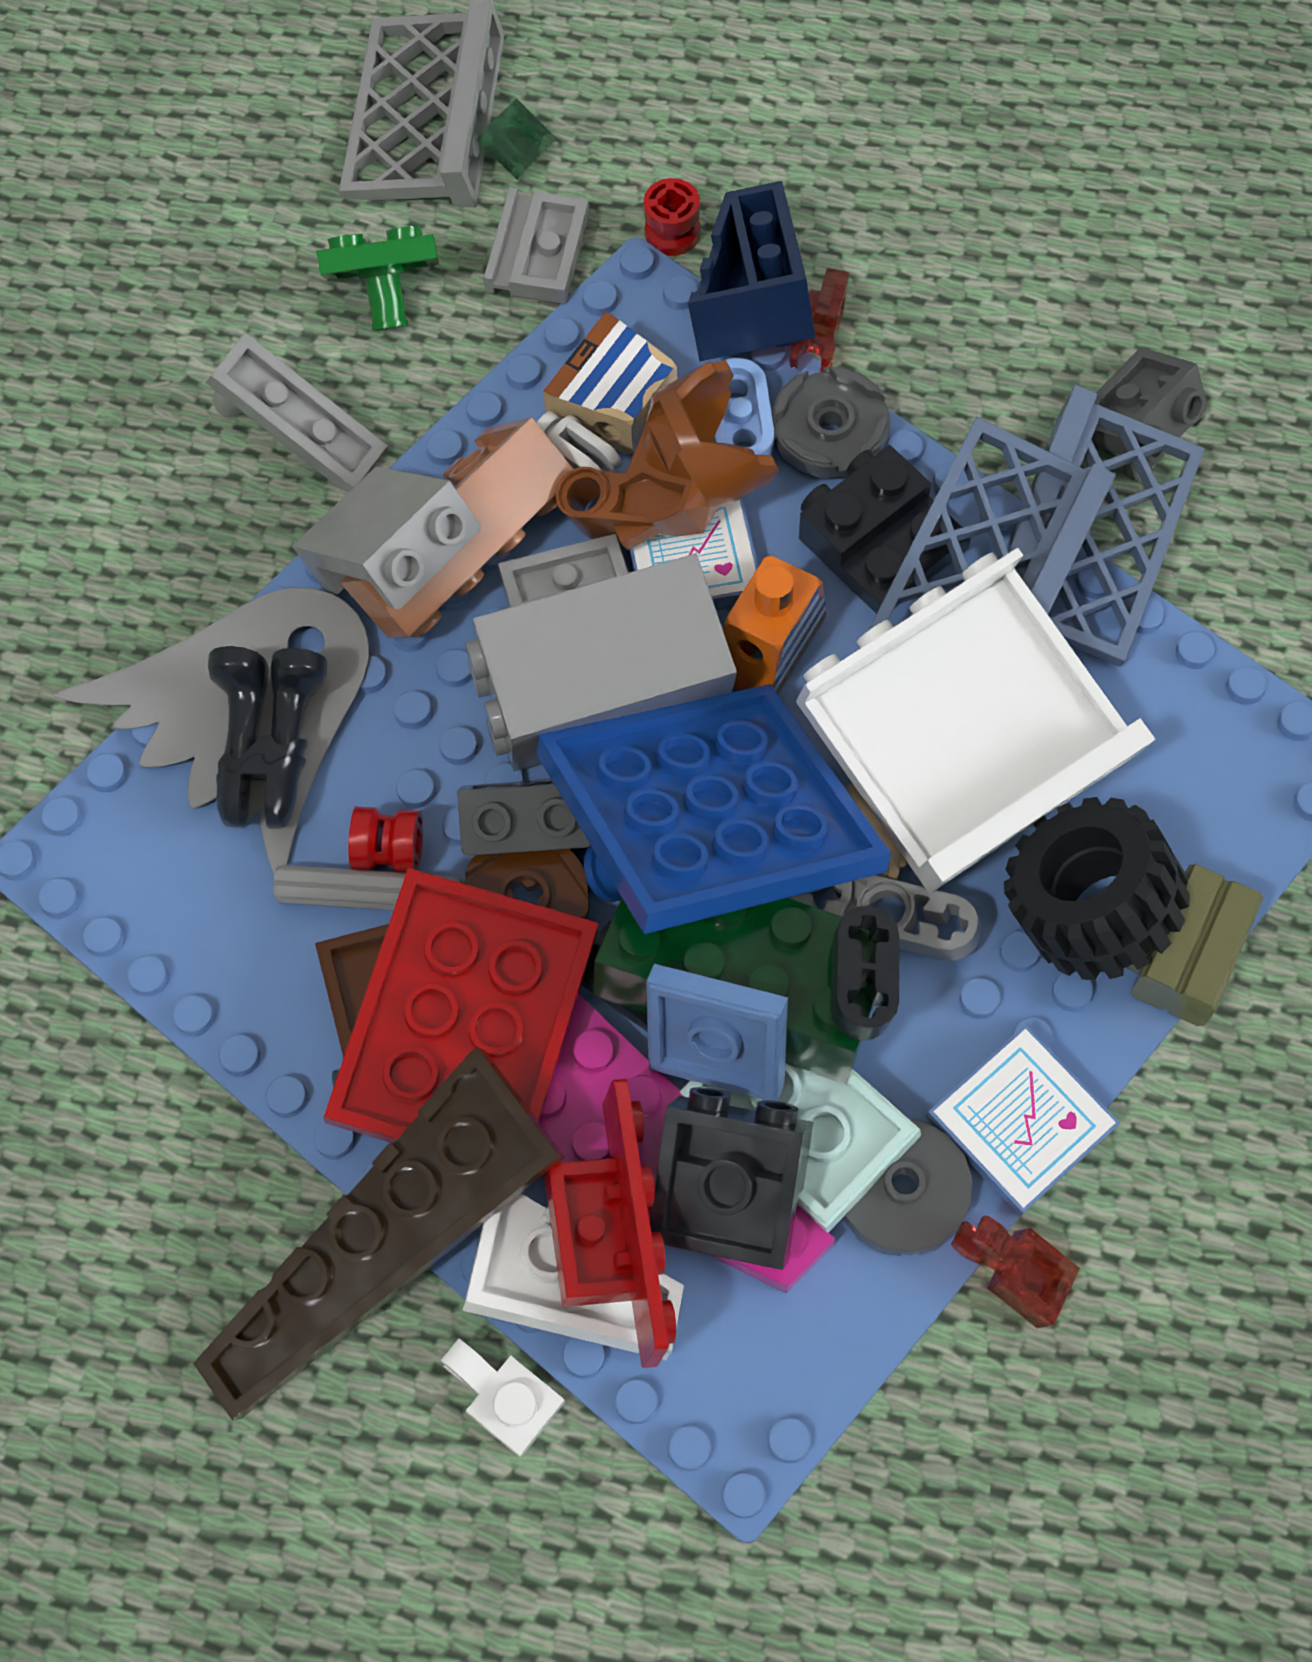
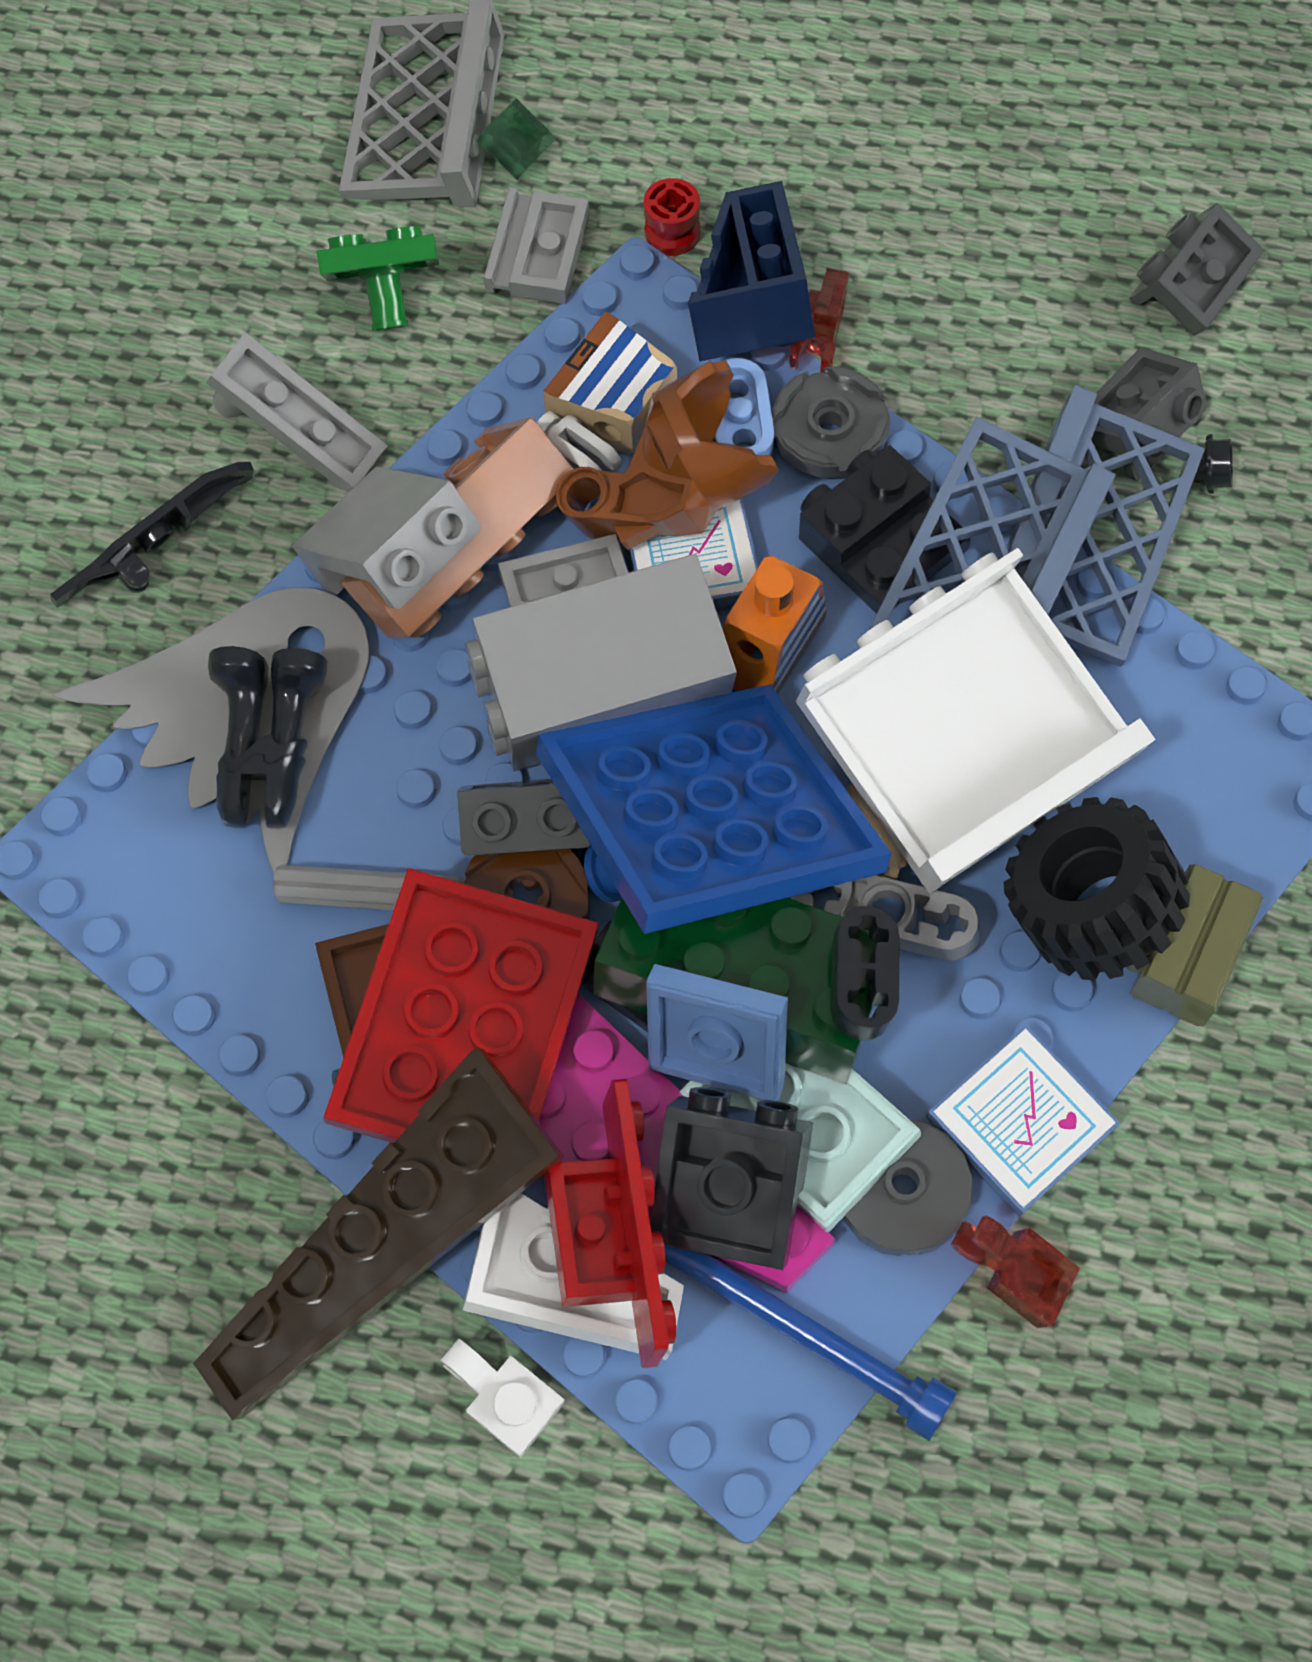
(153, 531): none -> black piece
(385, 839): red wheel -> none
(918, 1400): none -> blue piece
(1198, 268): none -> dark grey bracket
(1216, 464): none -> black plate

